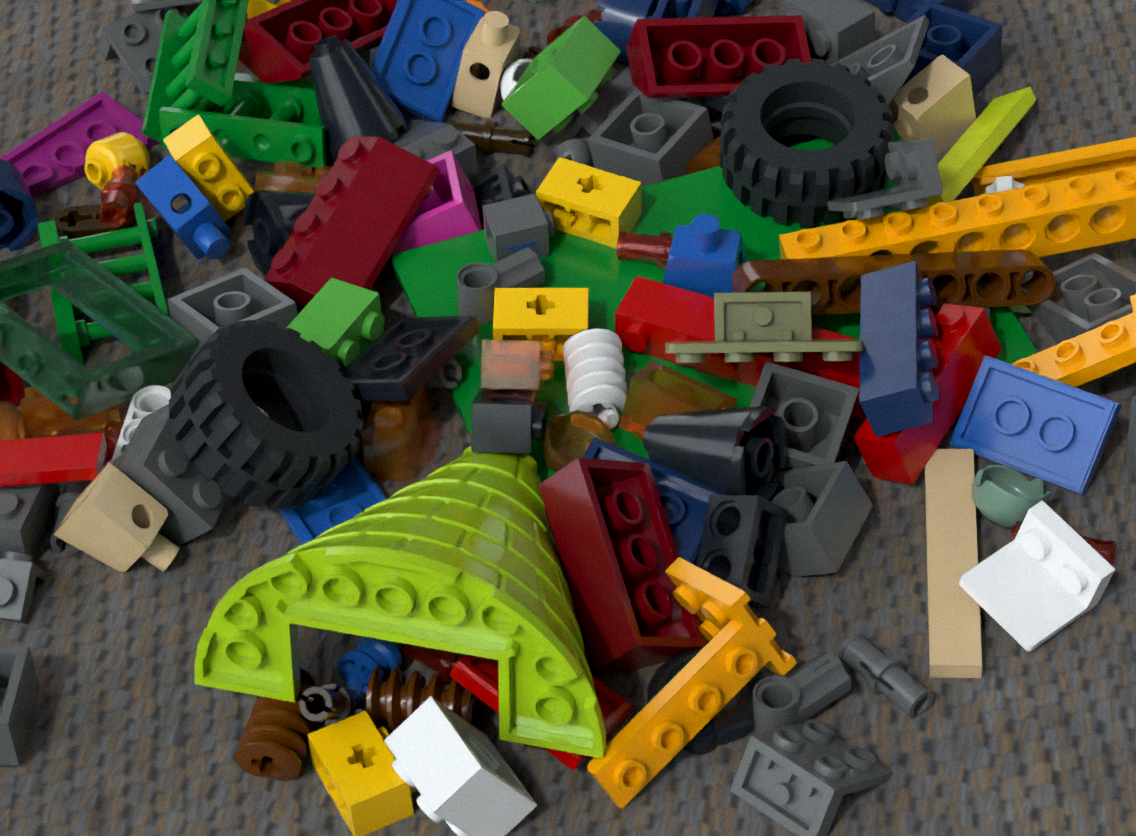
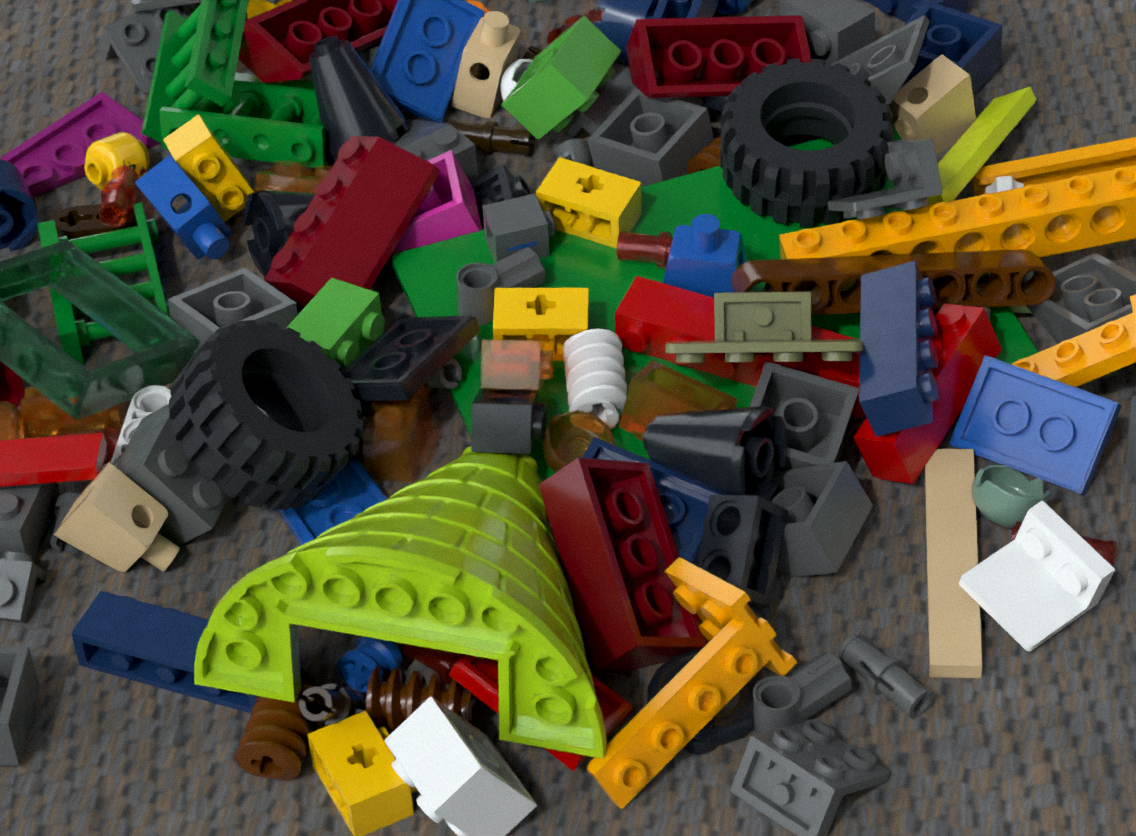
(147, 647): none -> dark blue brick

